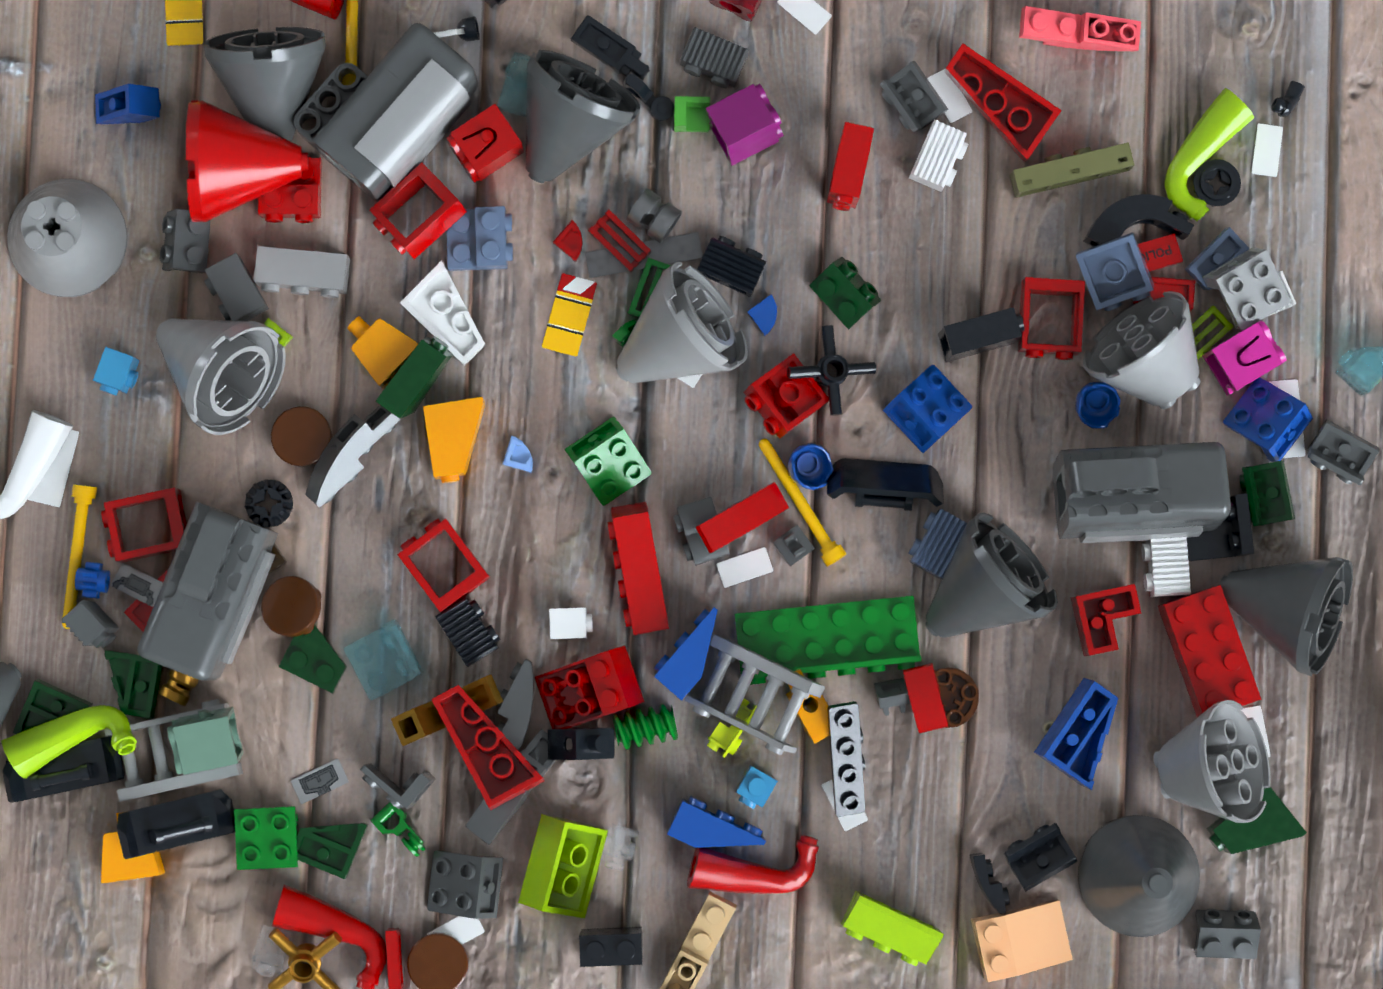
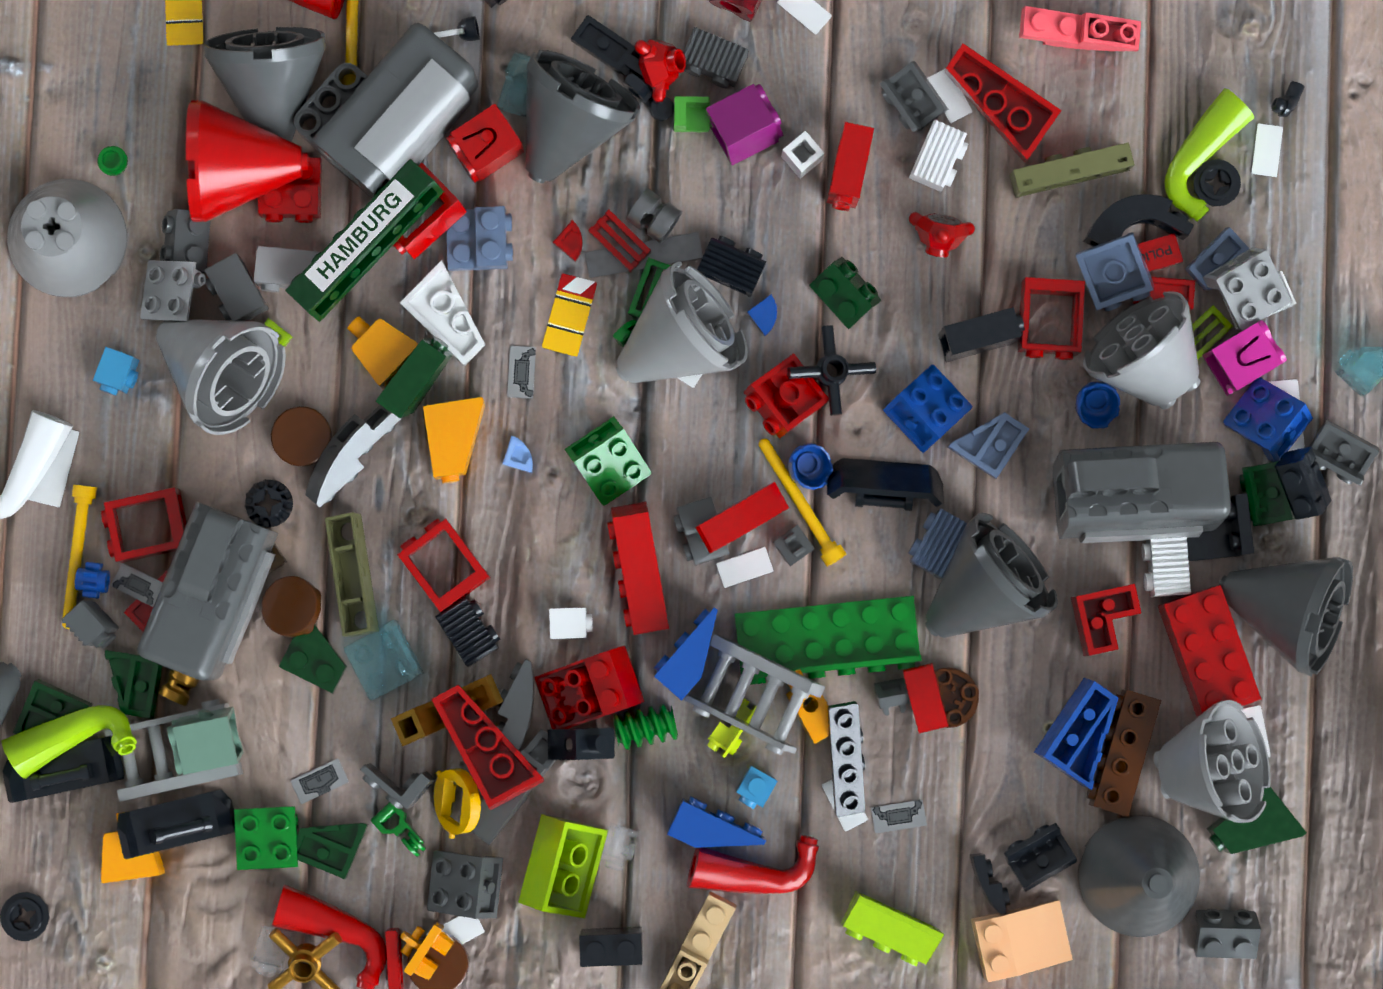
(12, 910): none -> black gear
(112, 161): none -> green plate
(127, 104): blue slope -> none
(169, 290): none -> light grey hinge
(351, 574): none -> olive piece
(364, 240): none -> dark green brick
(420, 963): none -> light orange hips
(445, 795): none -> yellow piece
(521, 372): none -> sticker
(659, 65): none -> red rock
(802, 154): none -> white brick
(898, 816): none -> sticker
(940, 232): none -> red rock
(991, 444): none -> sand blue wing
(1124, 752): none -> reddish brown brick
(1303, 483): none -> black brick

